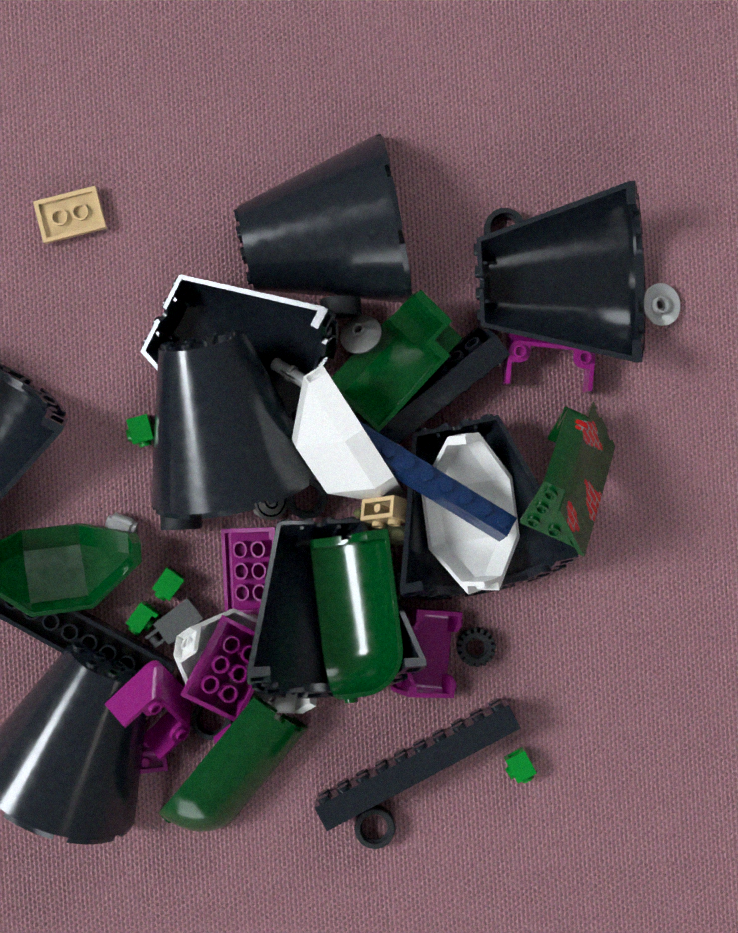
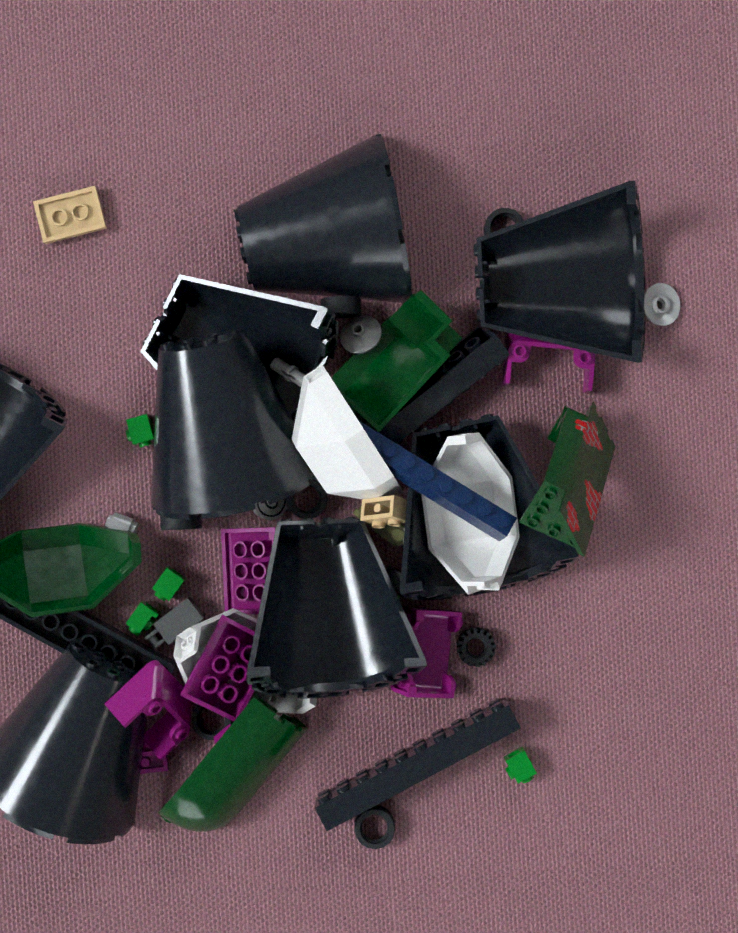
(357, 613): dark green panel -> none

